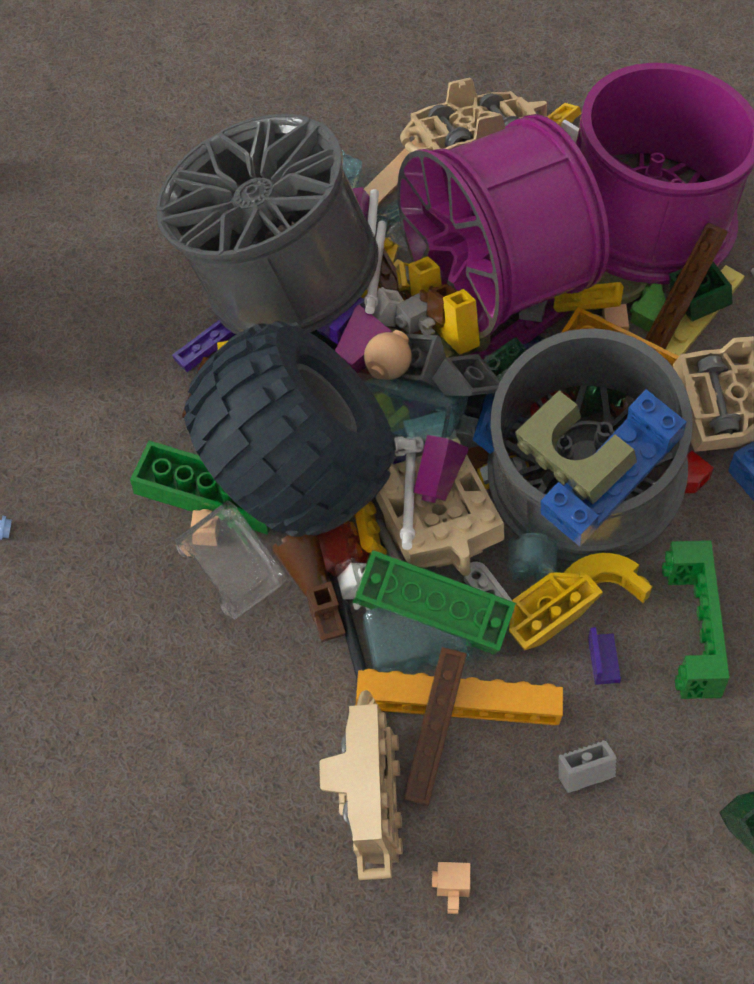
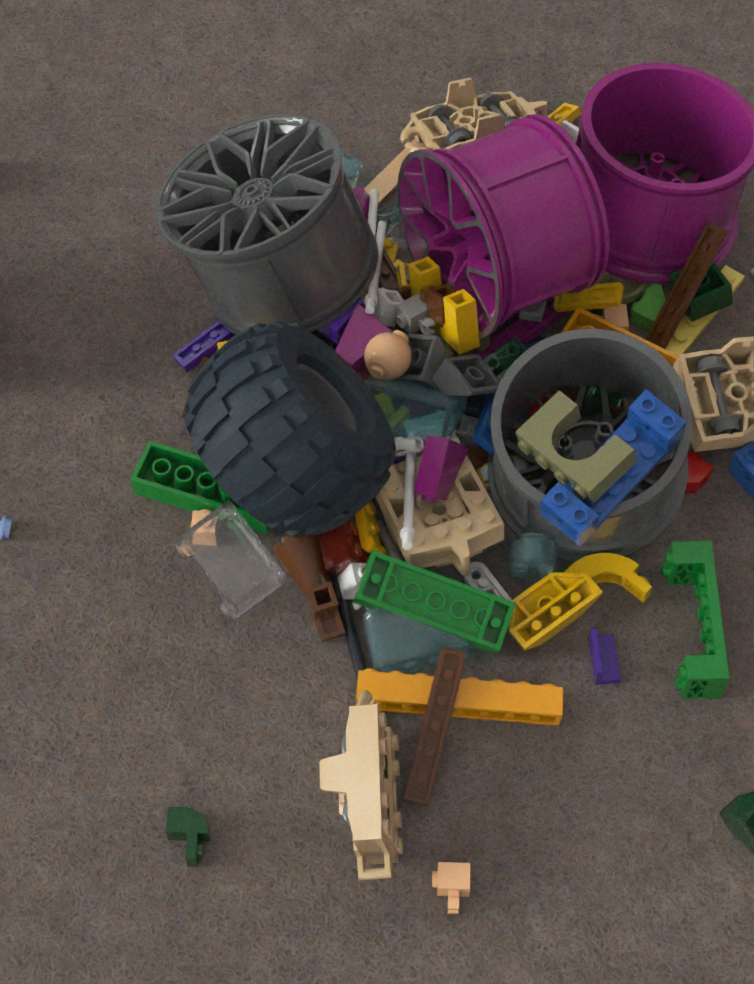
(188, 826): none -> dark green brick
(587, 766): light grey brick -> none

